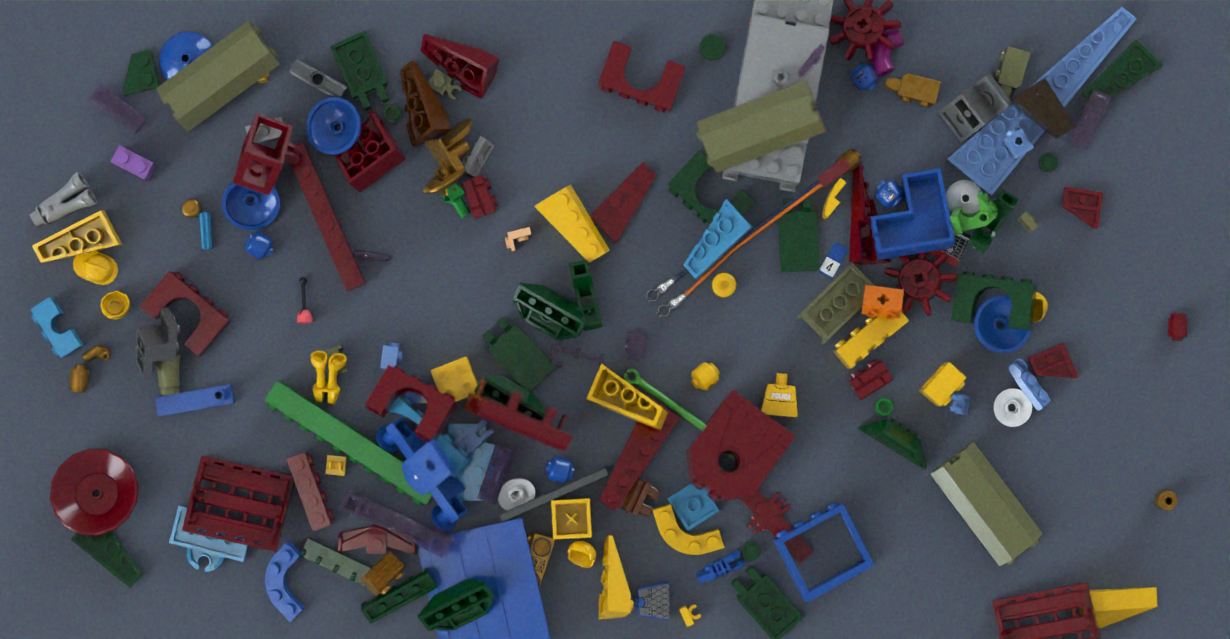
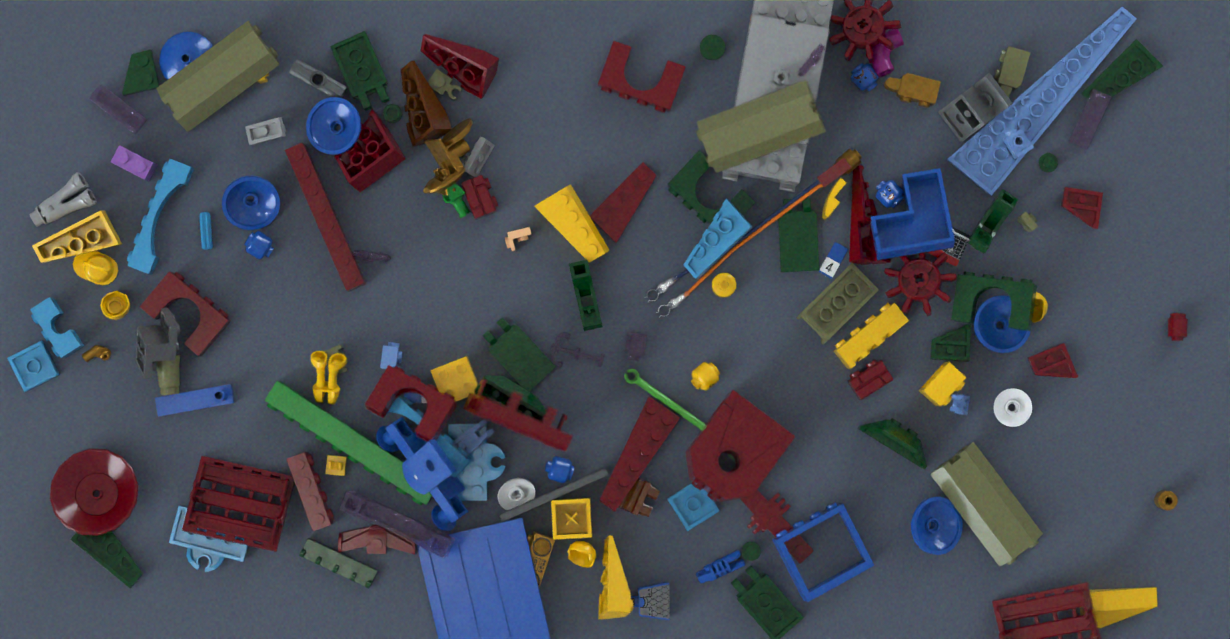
(33, 366): none -> dark azure tile
(79, 378): pearl gold brick -> none
(175, 176): none -> dark azure arch
(191, 208): pearl gold piece -> none
(259, 164): dark red piece -> none
(276, 581): blue plate -> none
(304, 315): hinge -> none
(382, 573): pearl gold brick -> none
(398, 596): dark green hinge -> none
(457, 605): dark green wedge -> none
(495, 474): clear purple plate -> none
(549, 311): dark green wedge -> none
(621, 397): yellow wedge -> none
(680, 540): yellow plate -> none
(687, 615): yellow tile -> none
(780, 398): yellow torso -> none
(883, 406): green tile -> none
(890, 297): orange brick -> none
(944, 529): none -> blue dish
(952, 346): none -> dark green wing
(957, 190): white dish -> none
(963, 221): bright green tile -> none
(1029, 384): medium blue hinge -> none
(1044, 108): dark brown wedge -> none

